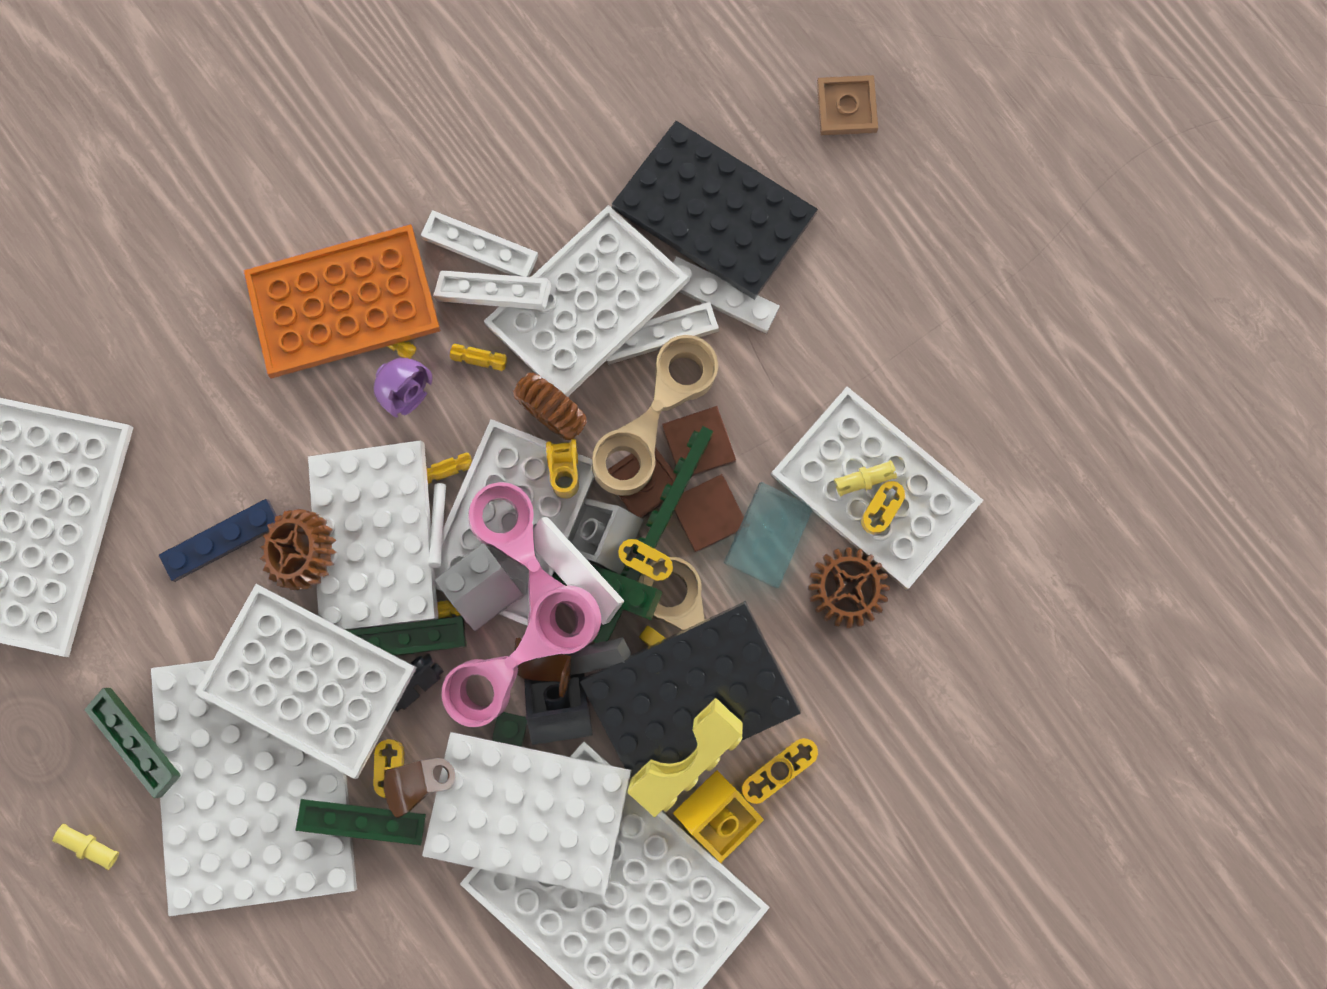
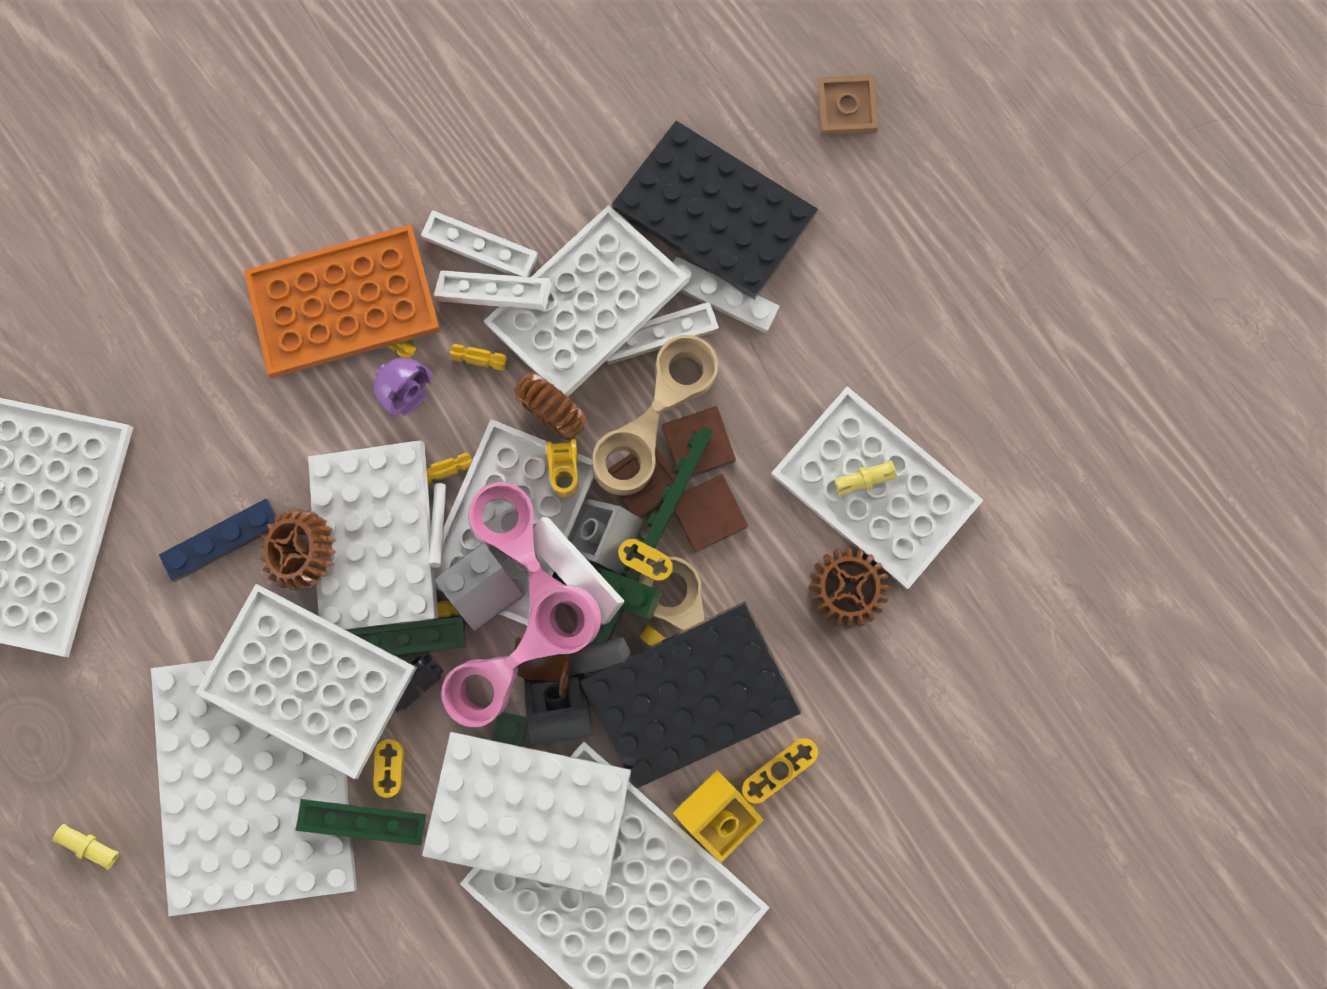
(132, 742): plate -> none
(412, 782): reddish brown piece -> none
(660, 783): light yellow arch -> none
(768, 535): clear light blue tile -> none
(888, 511): yellow beam -> none

